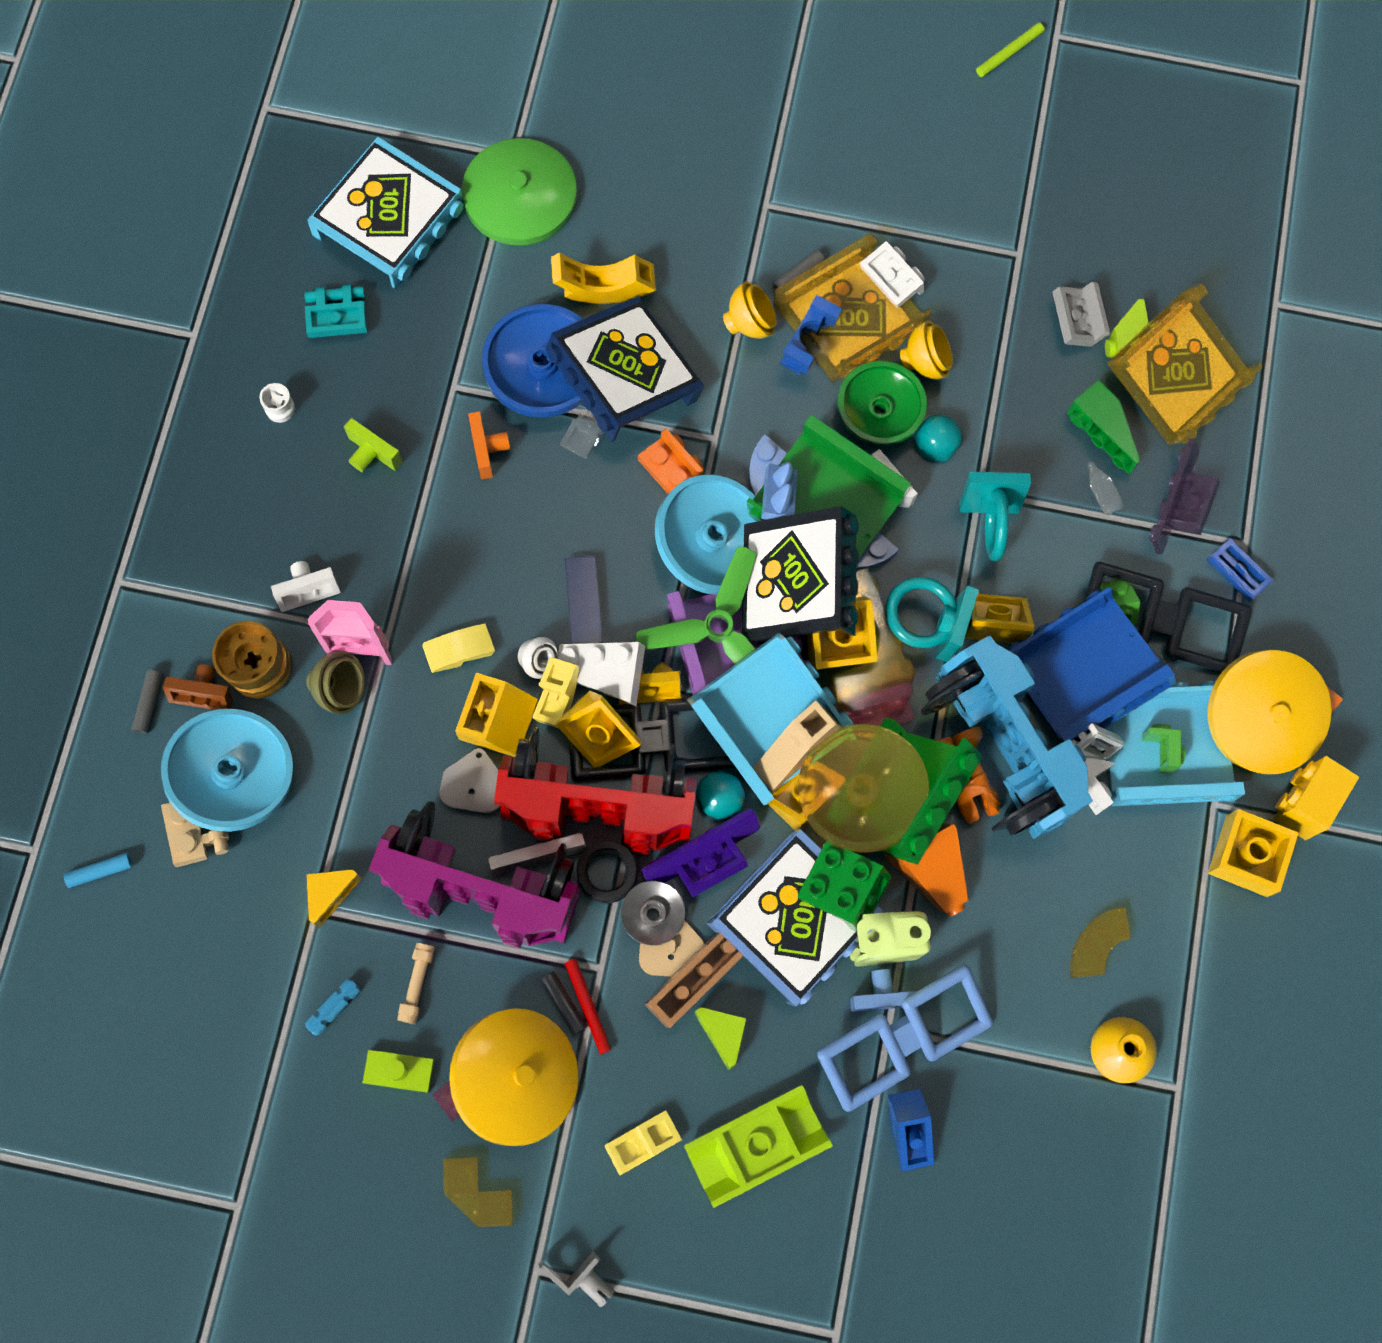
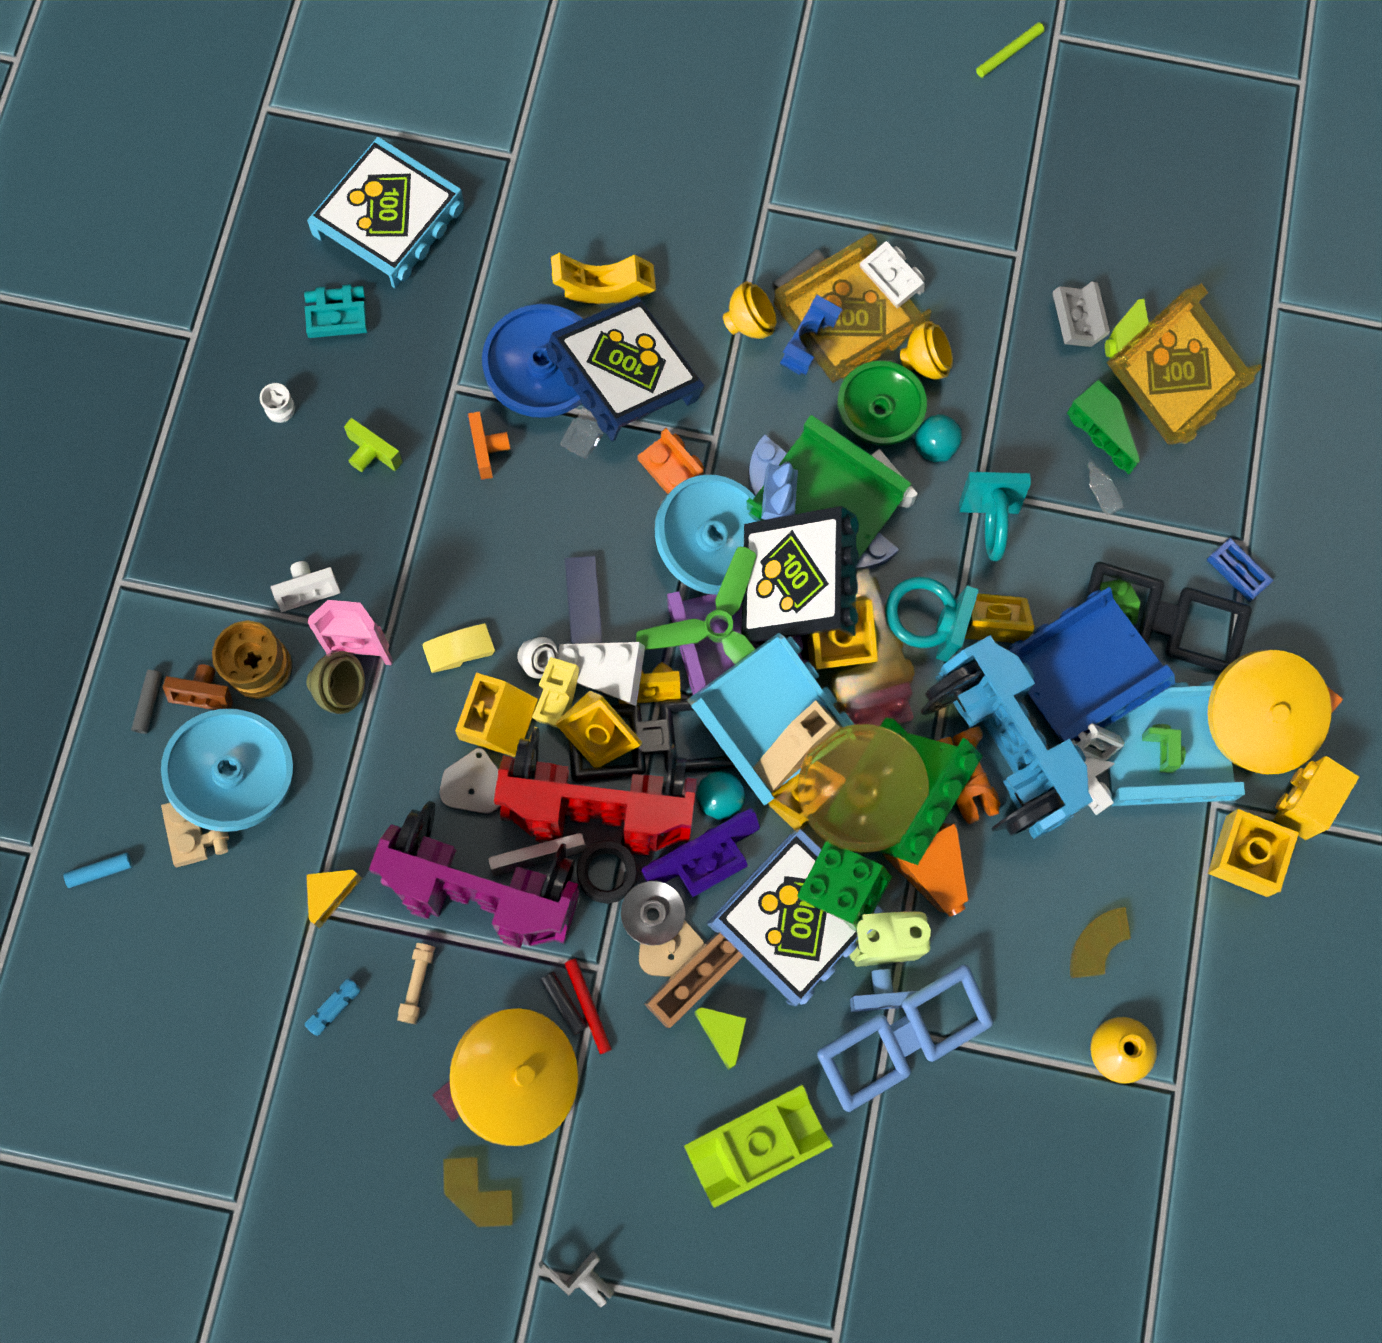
(398, 1071): lime tile -> none
(519, 191): bright green dish -> none
(643, 1142): light yellow slope -> none
(911, 1129): blue slope -> none
(1187, 501): clear purple bracket -> none

